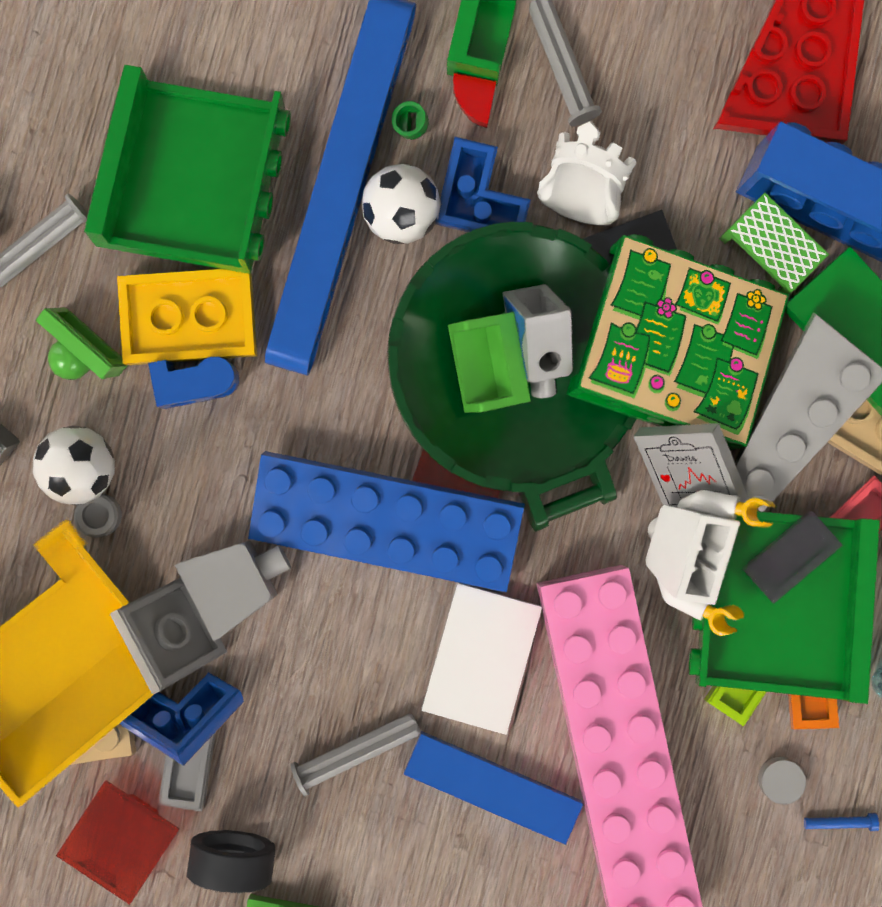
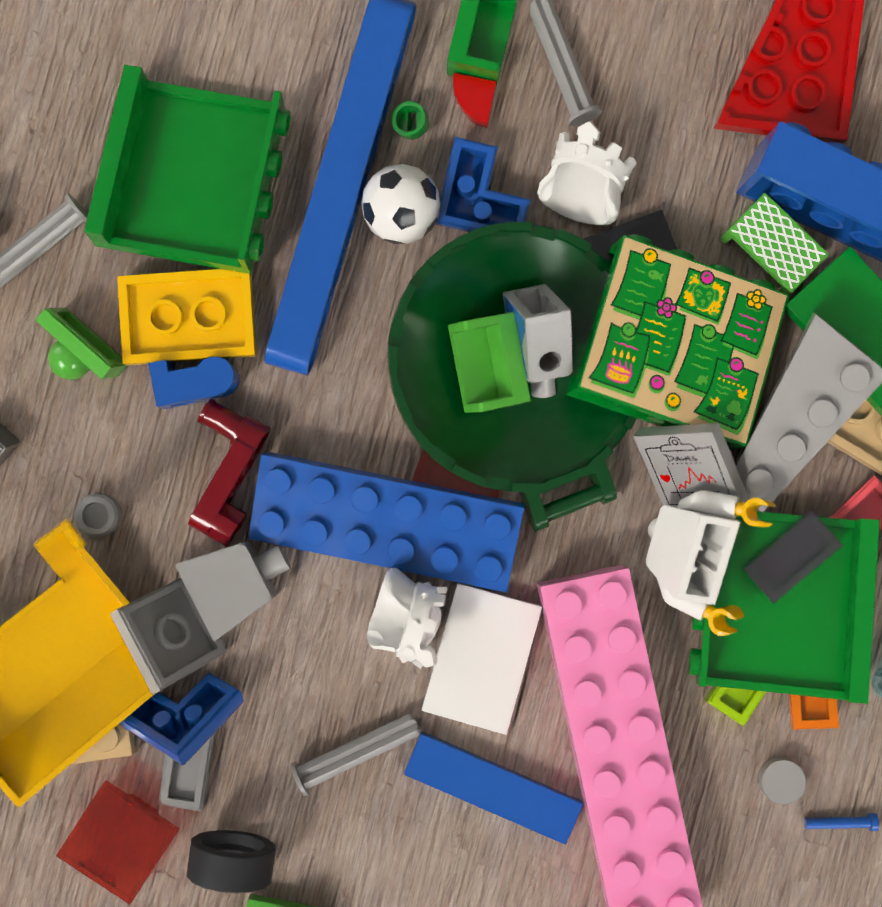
(73, 465): white piece -> none
(214, 513): none -> dark red beam
(406, 618): none -> white hair

